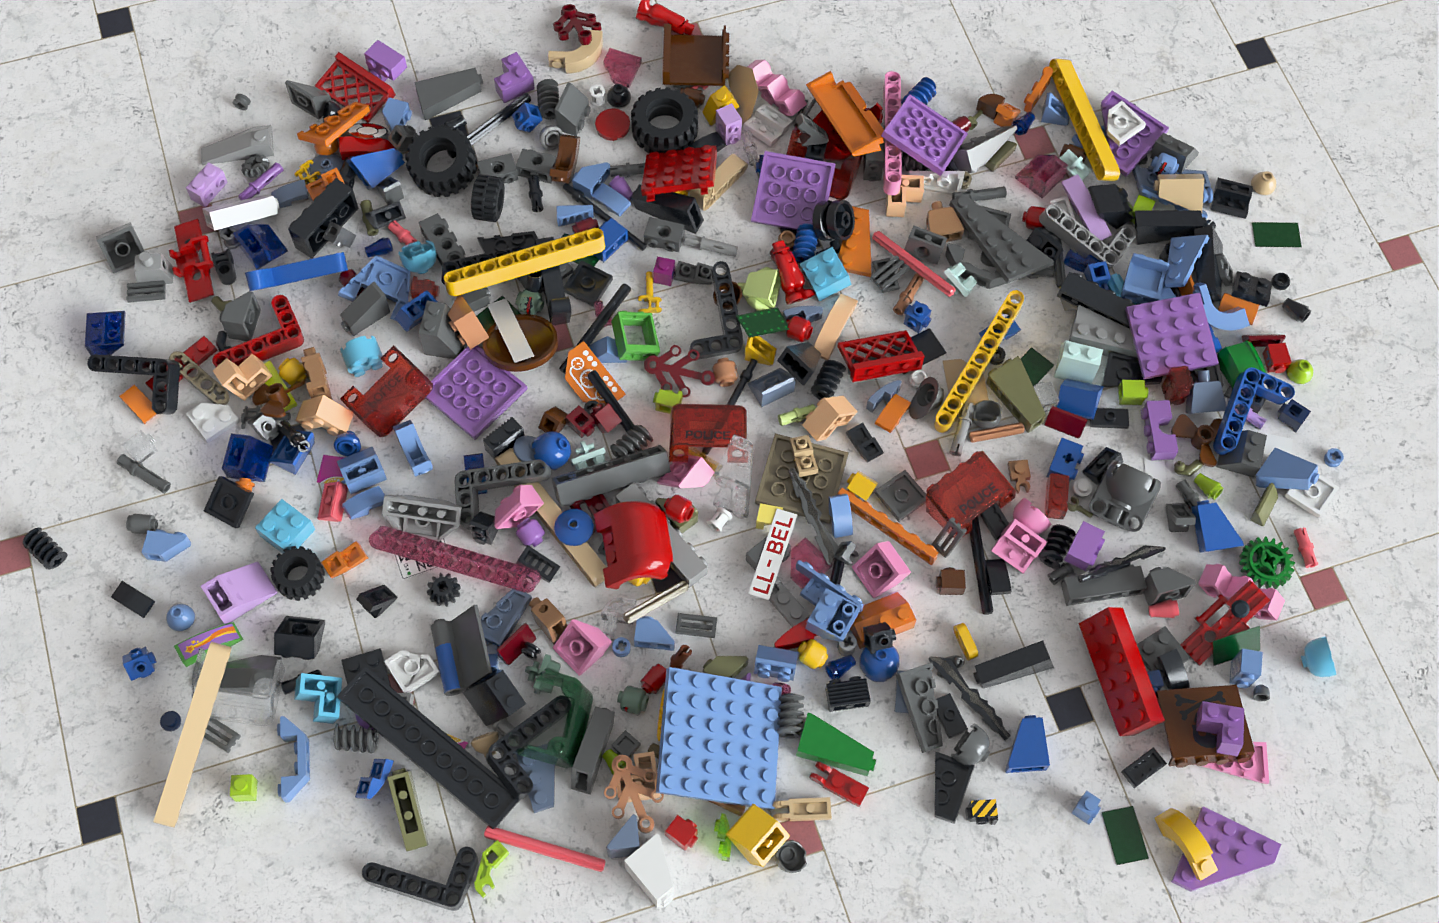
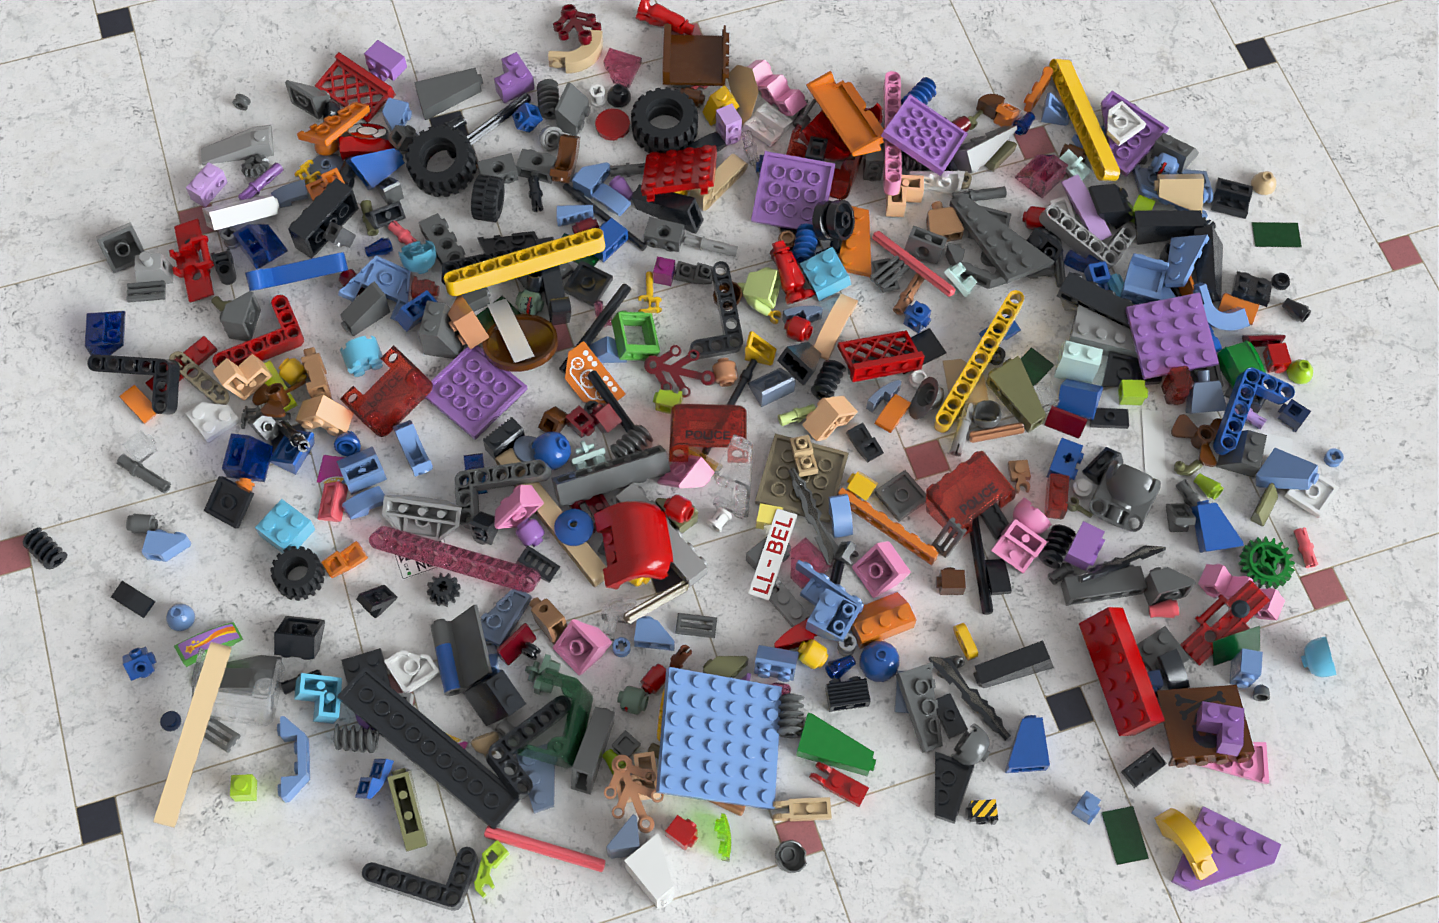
(221, 341): black arm -> none
(238, 591): lavender slope -> none
(757, 835): yellow slope -> none
(763, 322): dark green sticker -> none
(811, 132): dark grey slope -> none
(878, 637): black brick -> none
(1159, 445): medium lavender arch -> none
(1225, 270): dark grey tile -> none

